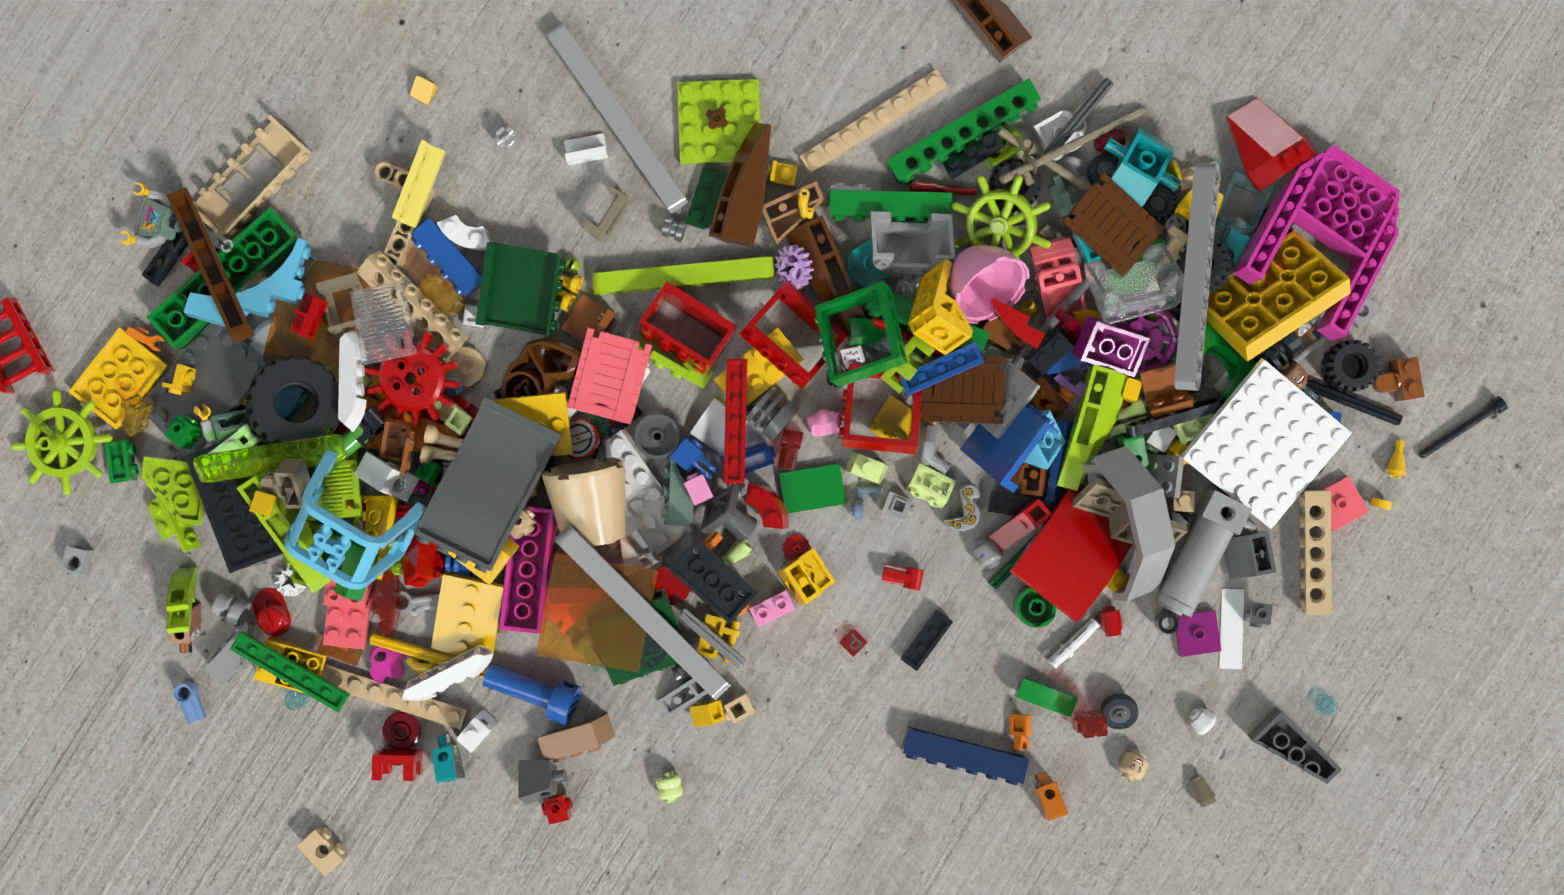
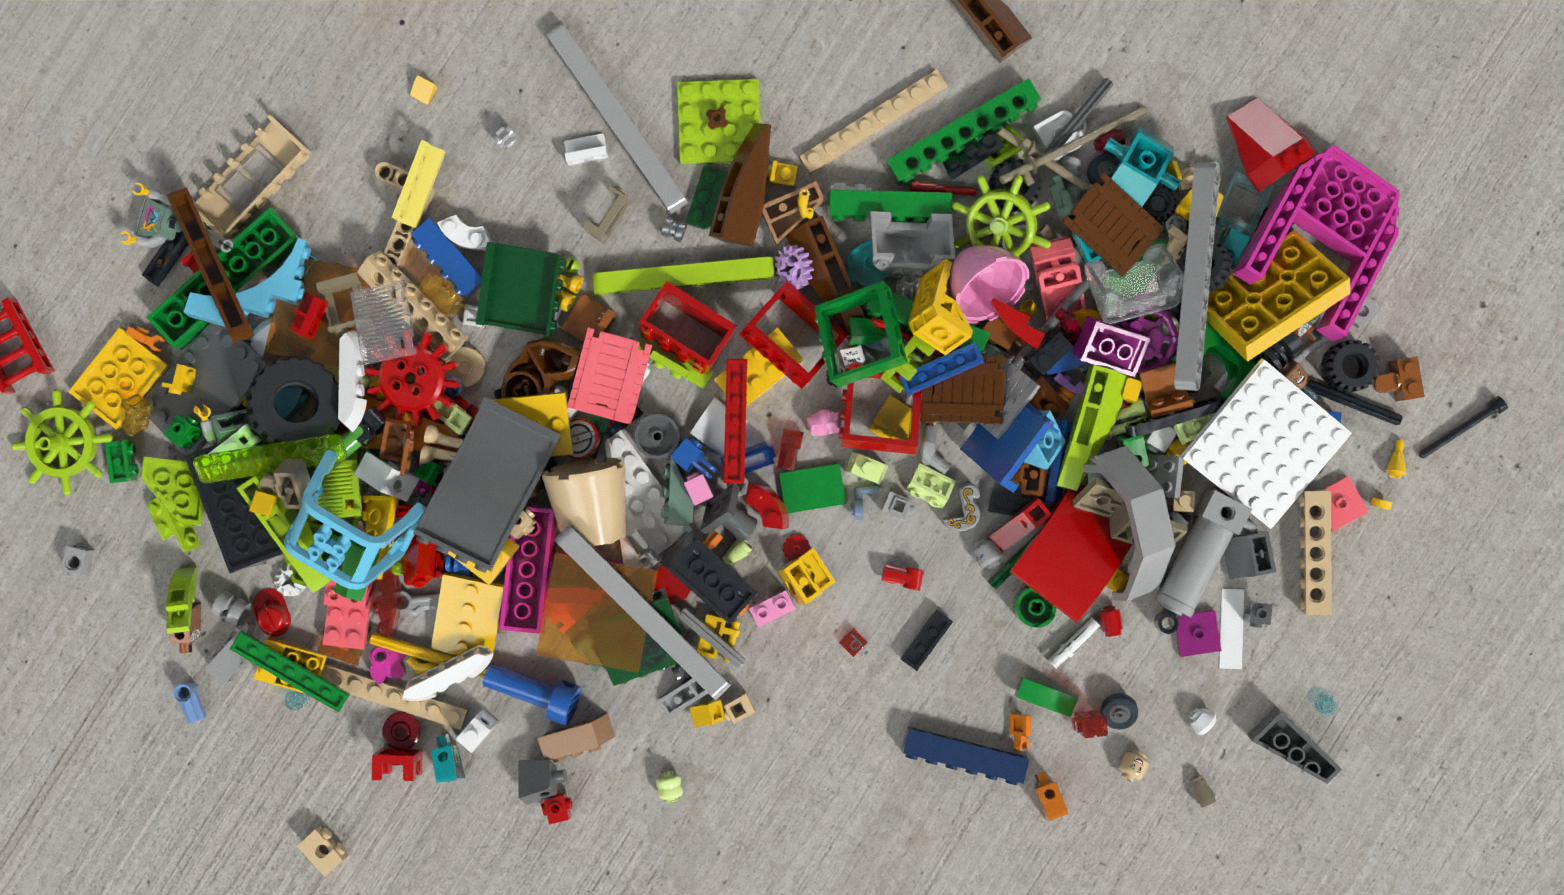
(772, 413): dark grey wheel -> none

